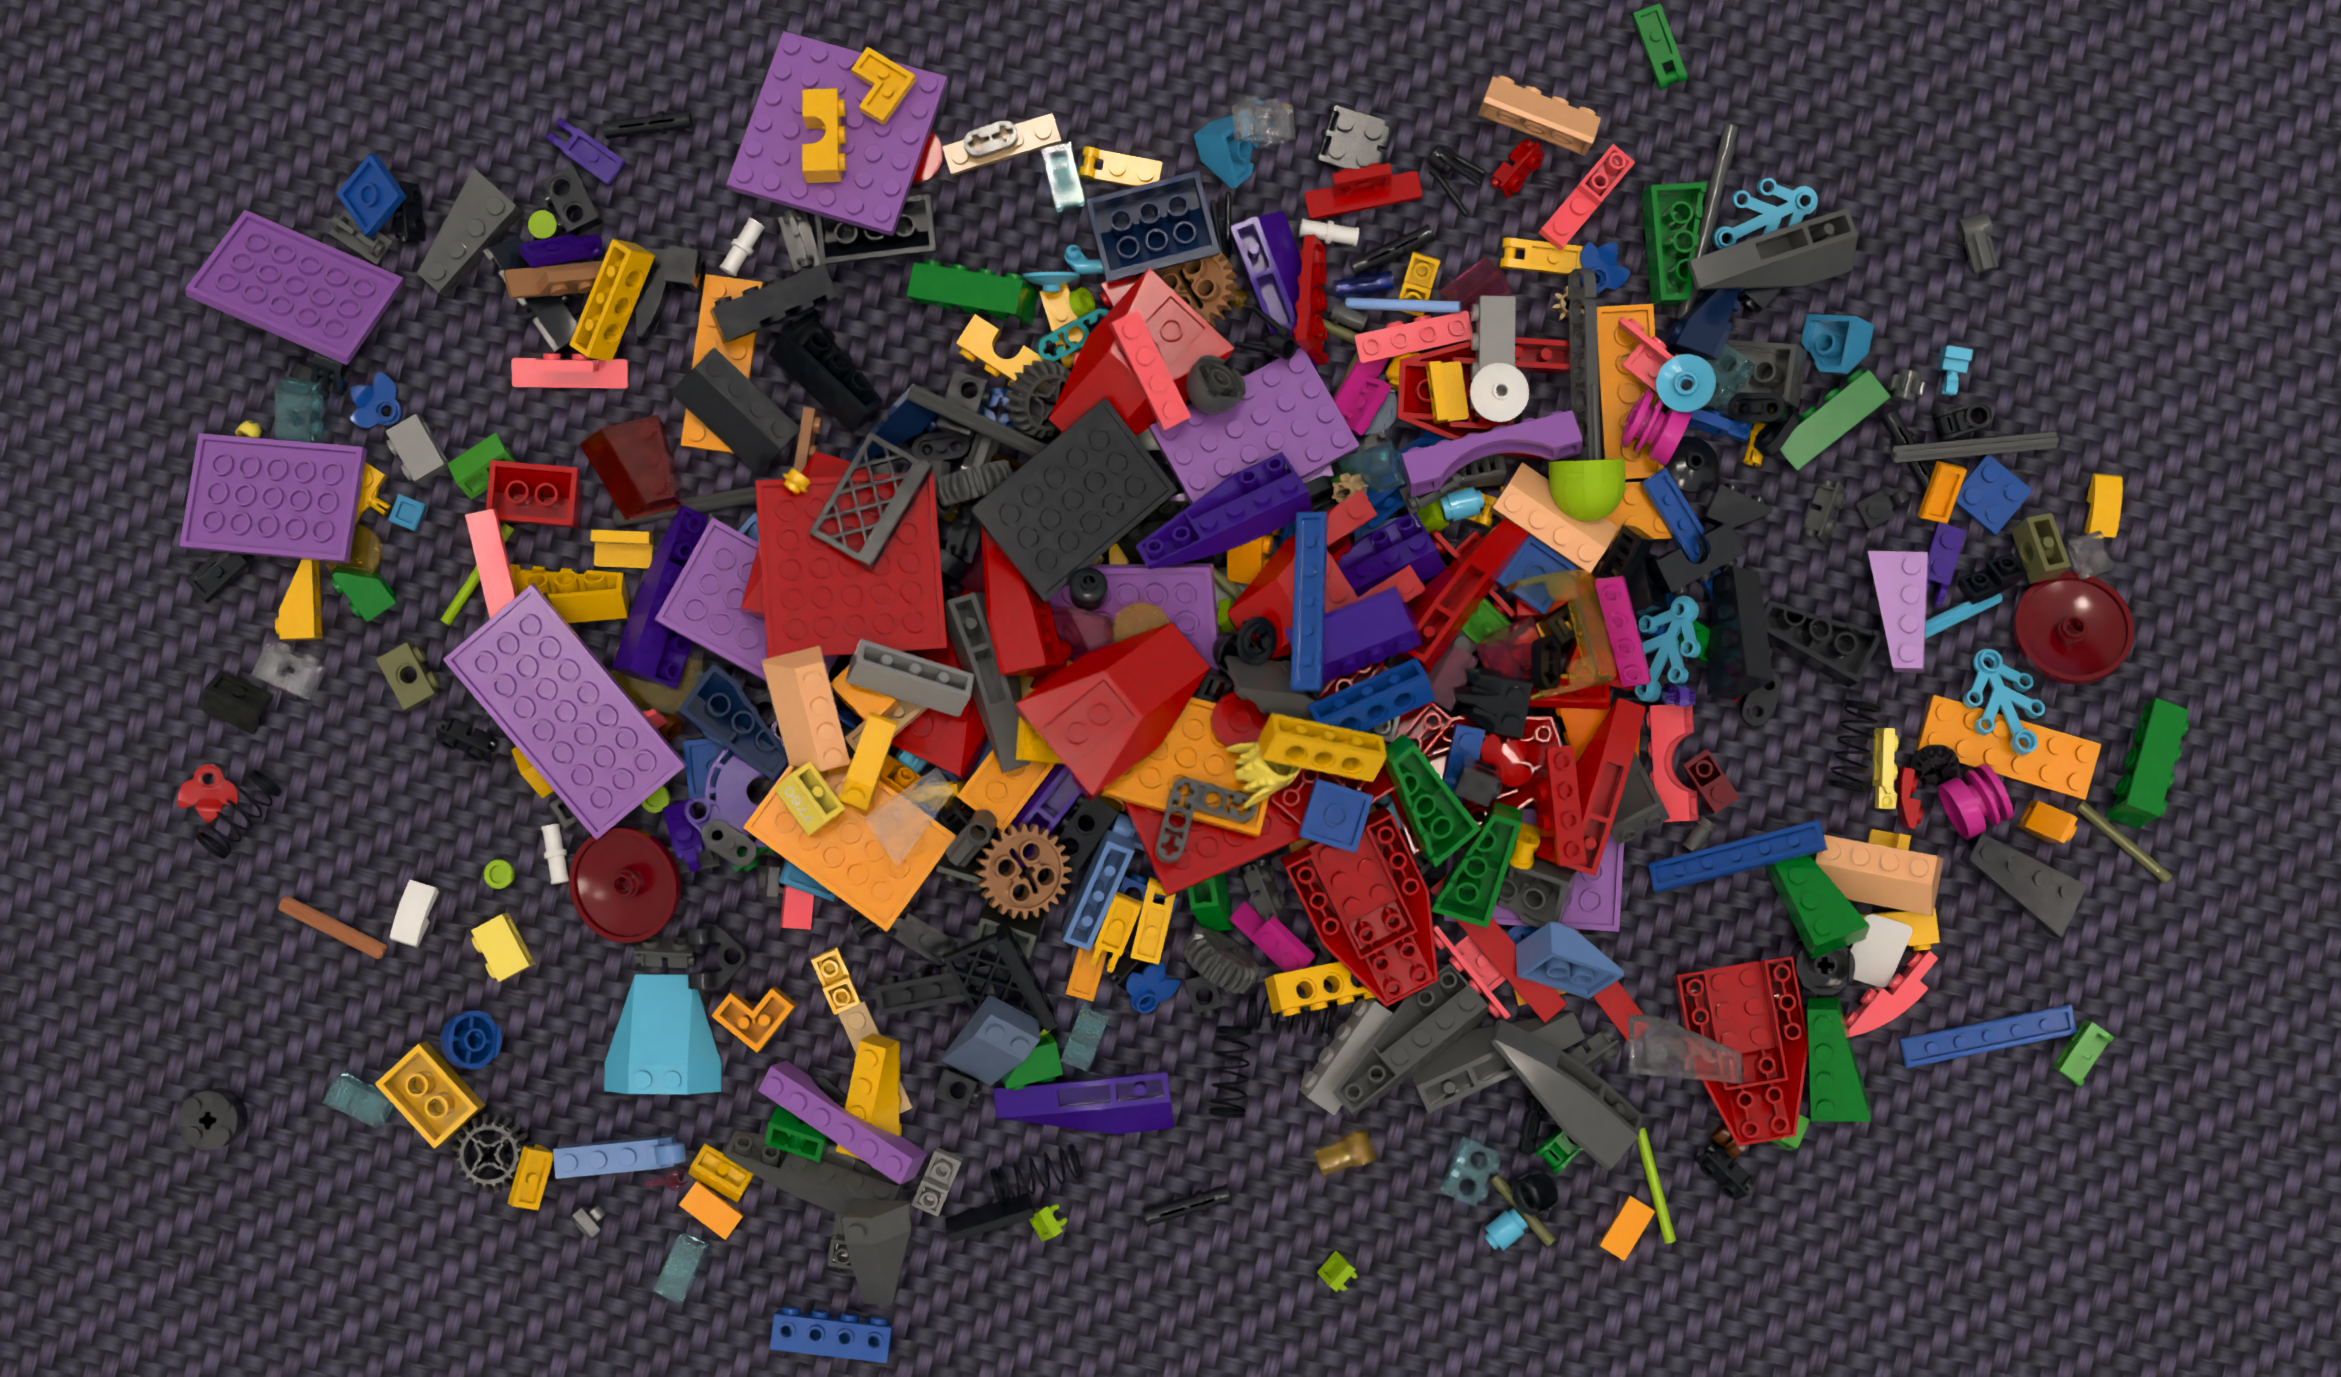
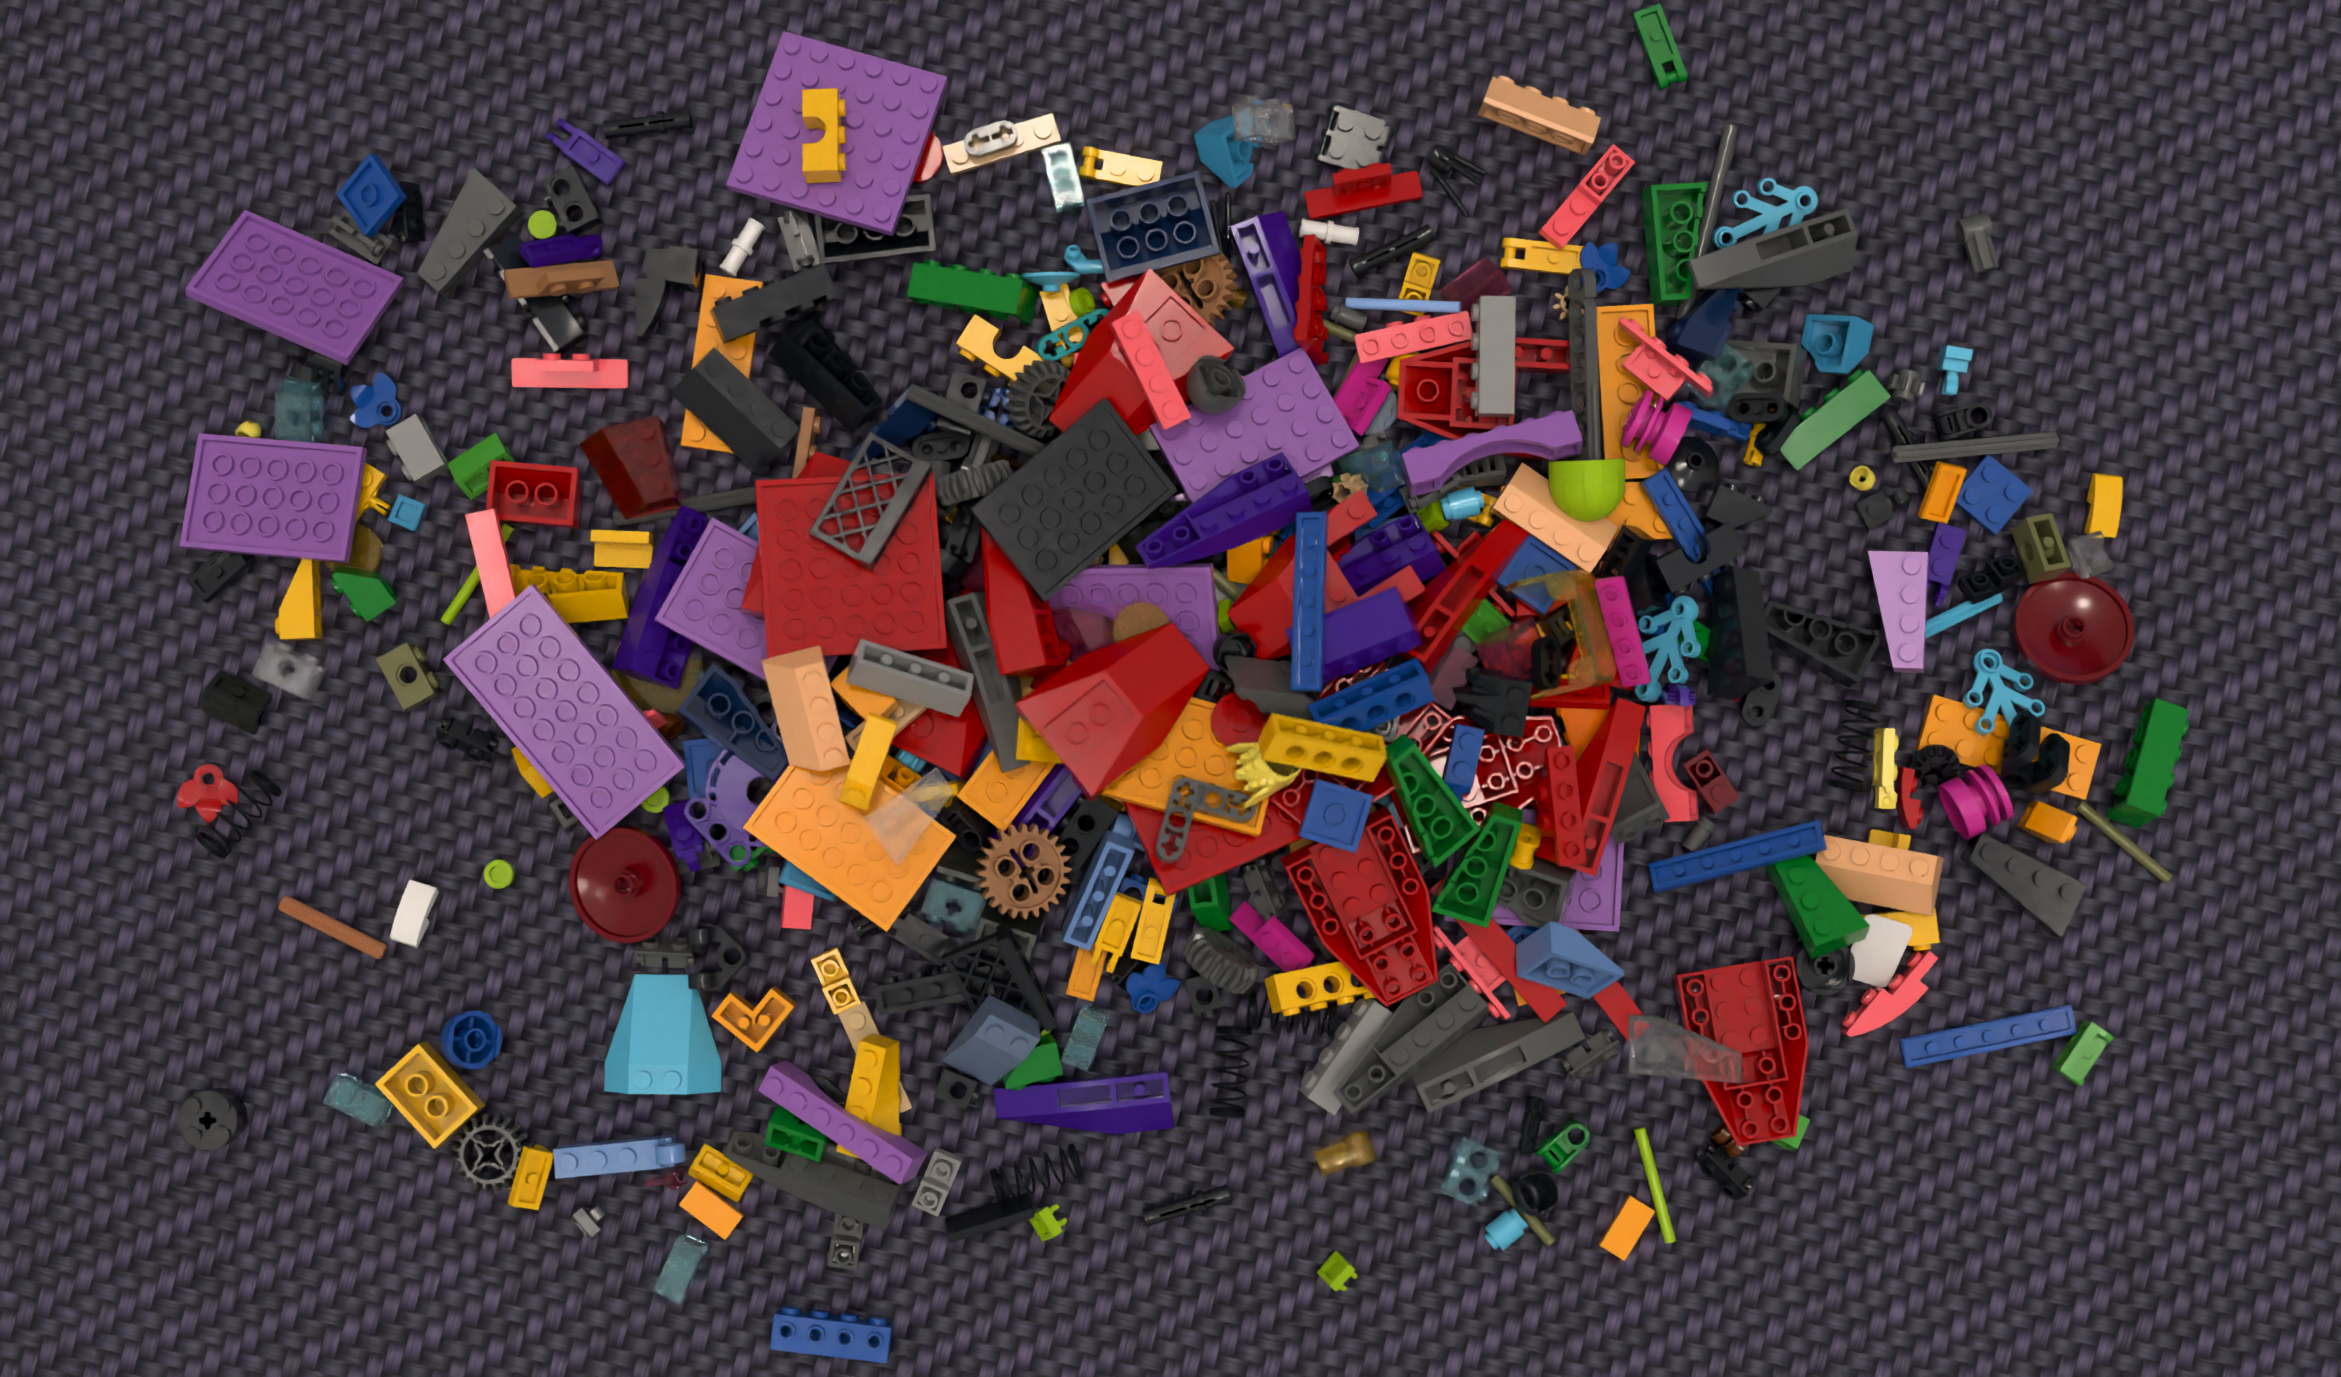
(502, 947): light yellow brick -> none
(555, 853): white pin -> none
(612, 300): yellow brick -> none
(729, 844): black plate -> none
(796, 481): yellow plate -> none
(809, 798): light yellow brick -> none
(877, 1245): dark grey wedge -> none
(888, 81): yellow plate -> none
(942, 892): none -> clear light blue brick
(971, 838): dark grey piece -> none
(1088, 589): black head -> none
(1265, 641): black gear -> none
(1277, 344): black plant -> none
(1364, 284): clear blue pin -> none
(1447, 391): yellow panel -> none
(1478, 781): black brick -> none
(1488, 402): white dish -> none
(1507, 758): red plate -> none
(1510, 178): red hinge -> none
(1571, 1094): dark grey wedge -> none
(1684, 369): medium azure dish -> none
(1823, 521): dark grey hinge -> none
(1835, 1078): green wedge -> none
(1866, 473): none -> light yellow hinge
(2021, 749): none -> black piece

